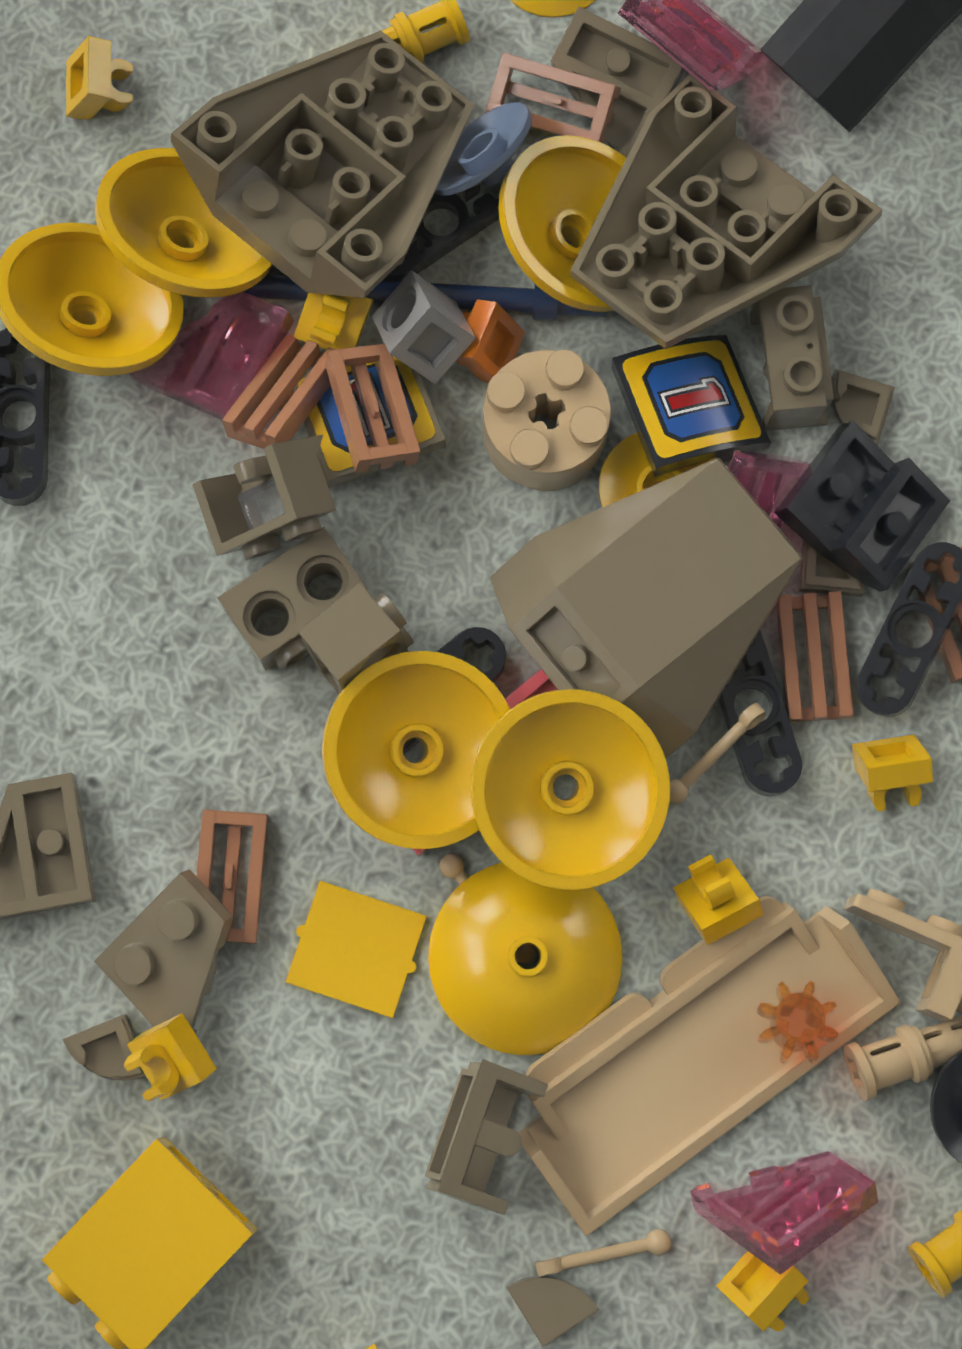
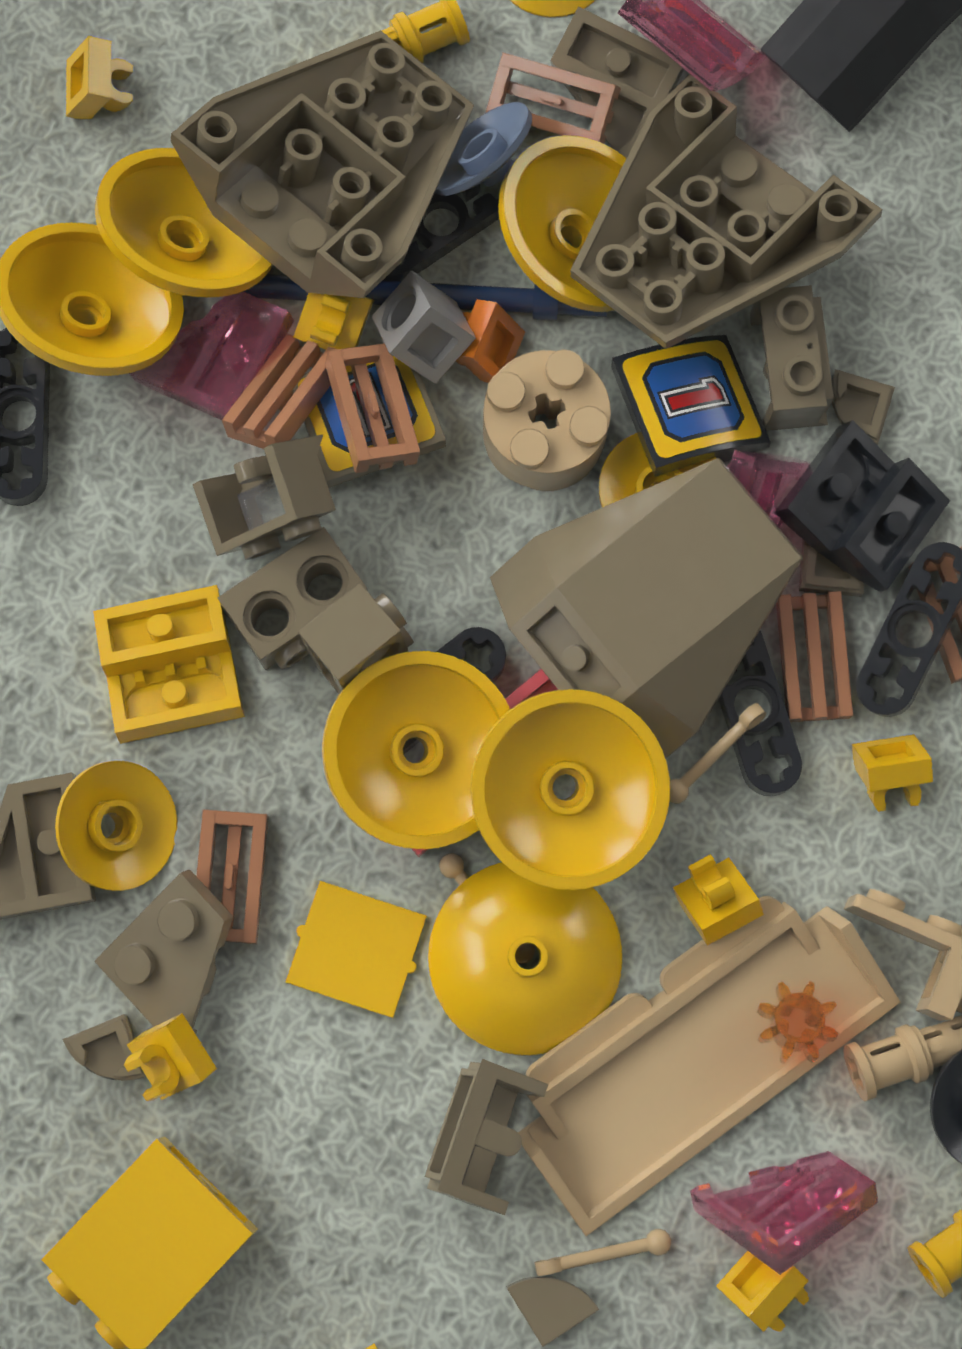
(142, 819): none -> yellow dish
(168, 664): none -> yellow slope

